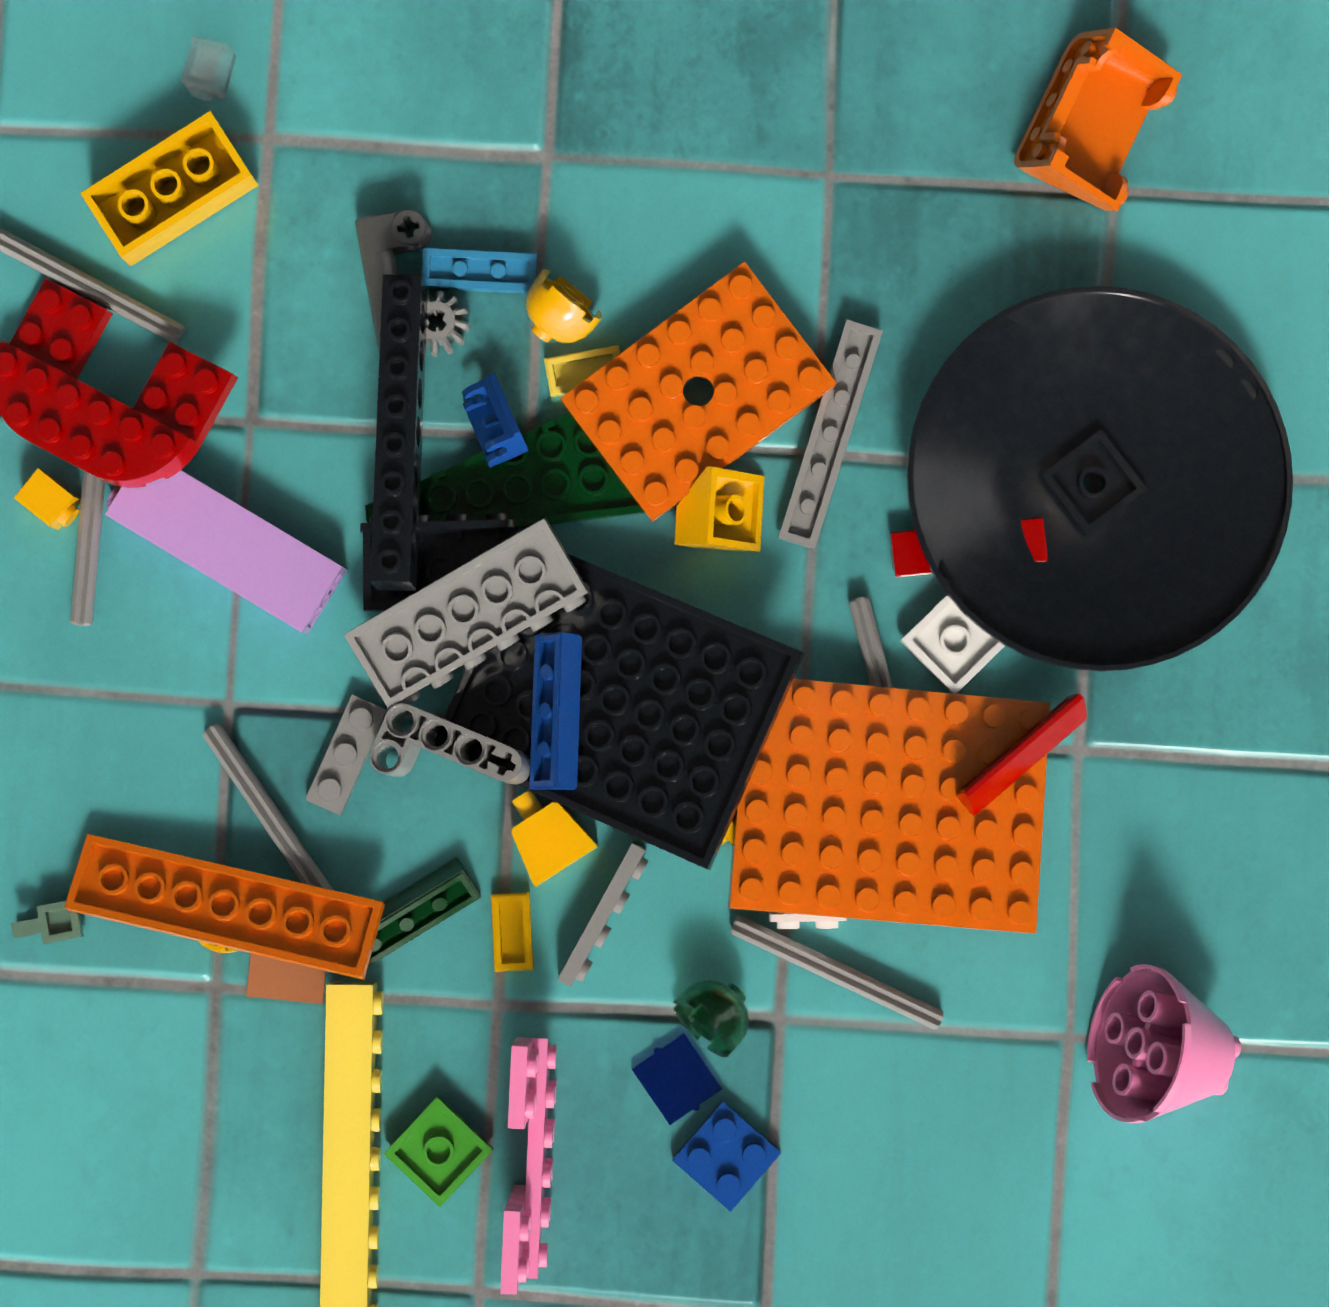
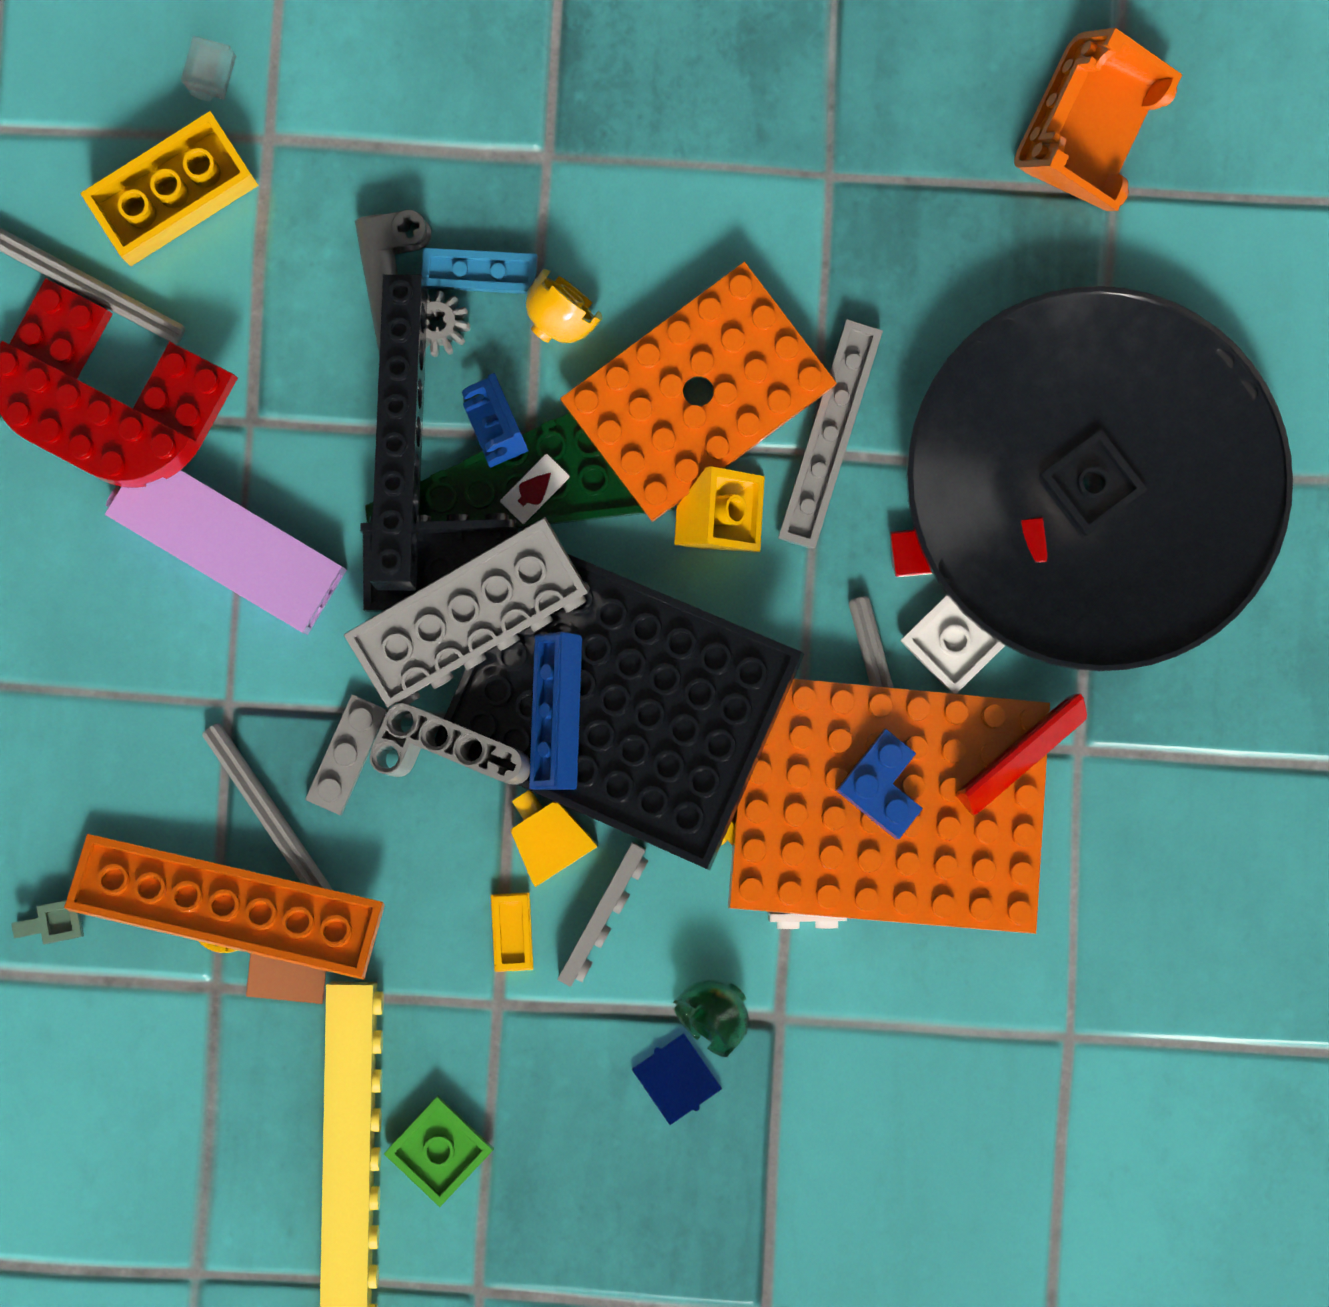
(49, 500): yellow brick -> none
(87, 550): light grey axle -> none
(423, 907): dark green slope -> none
(527, 1208): bright pink plate -> none
(535, 488): none -> white sticker
(571, 369): light yellow tile -> none
(726, 1155): blue plate -> none
(837, 972): light grey axle -> none
(872, 788): none -> blue plate
(1156, 1047): bright pink cone -> none

